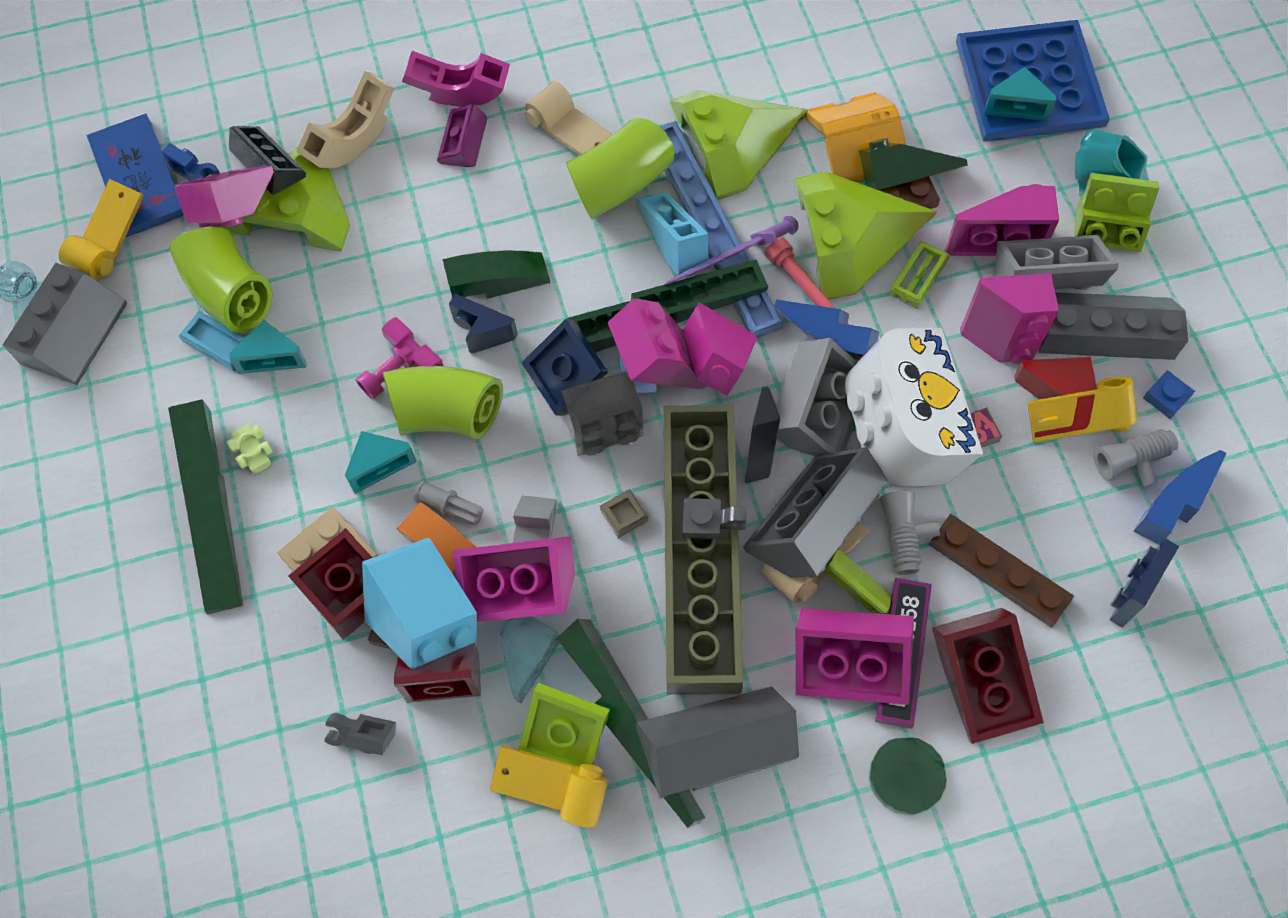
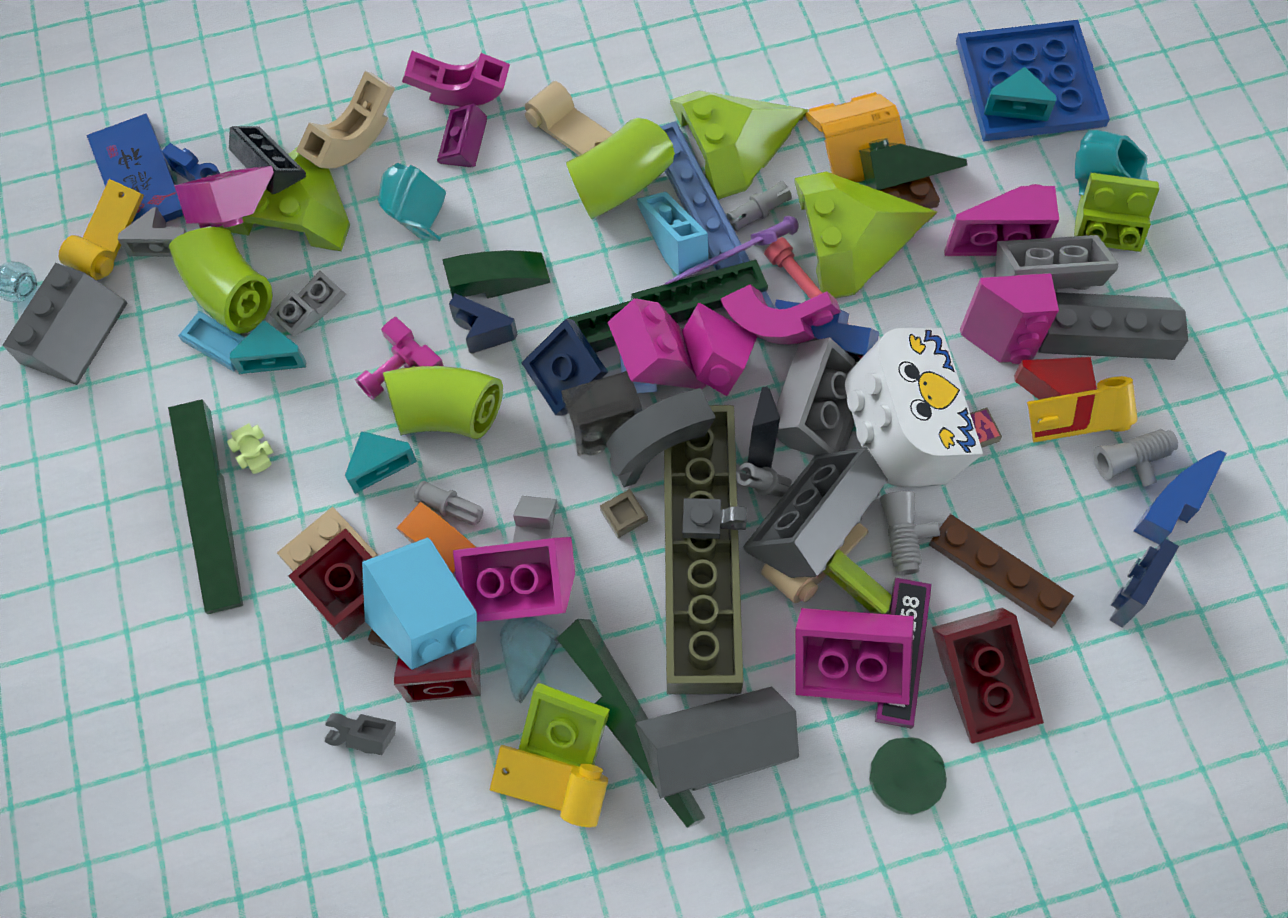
(149, 236): none -> light grey slope
(308, 306): none -> light grey slope
(411, 199): none -> teal piece
(655, 430): none -> dark grey arch
(759, 206): none -> light grey pin
(763, 480): none -> light grey axle
(779, 325): none -> dark pink arch
(907, 294): lime tile -> none
(1168, 394): blue plate -> none

